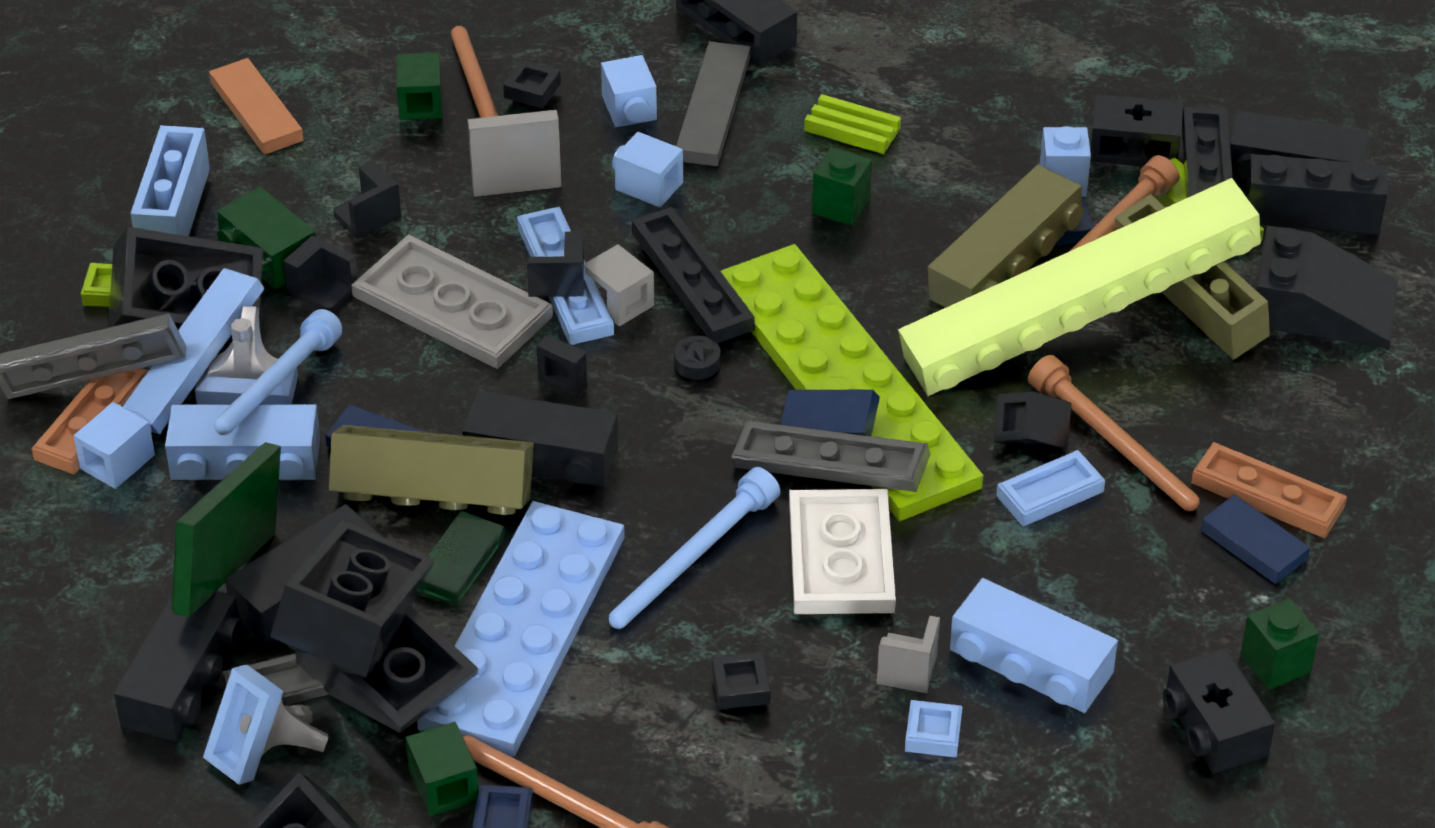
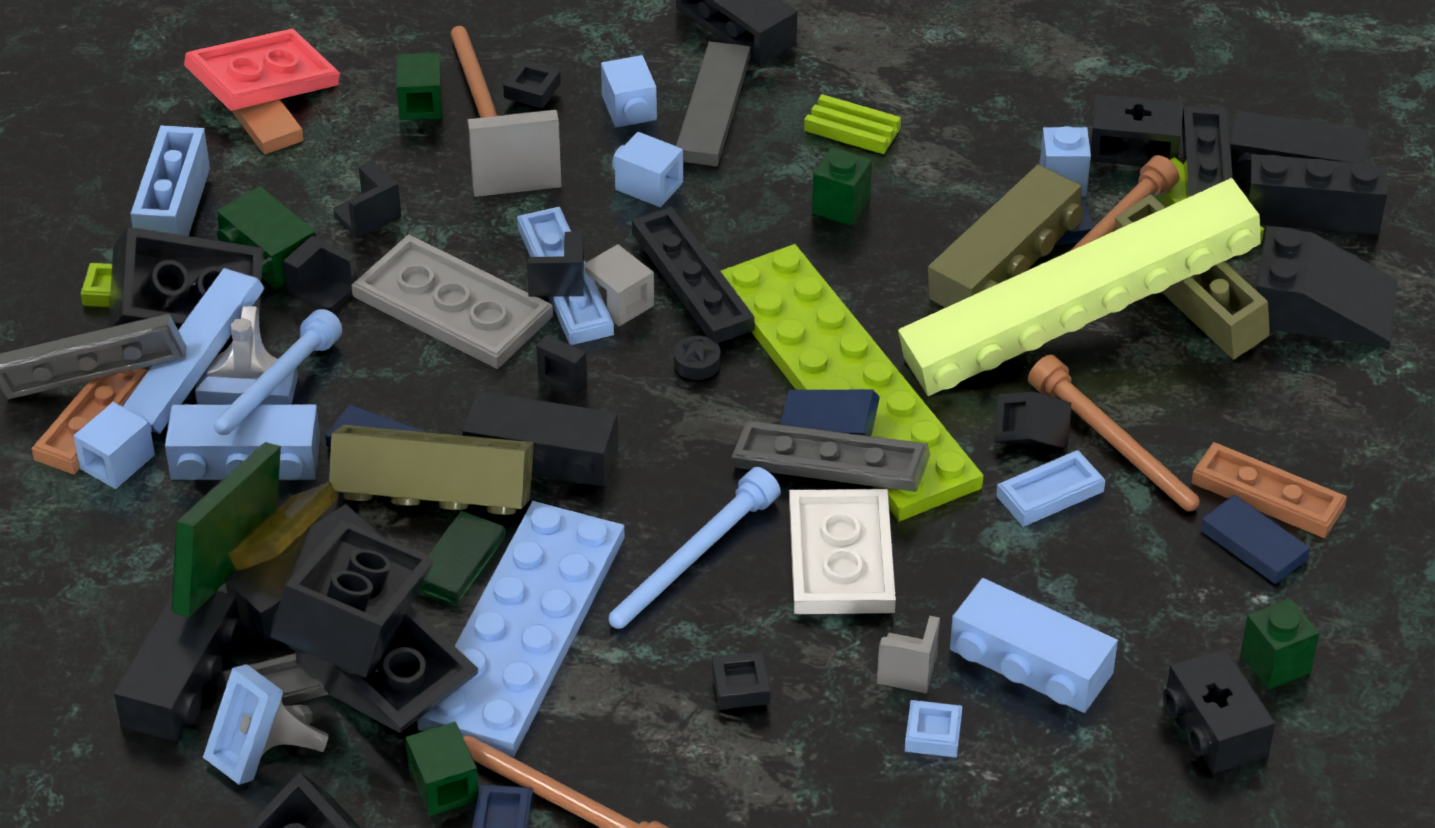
(261, 69): none -> coral tile
(283, 526): none -> clear yellow tile

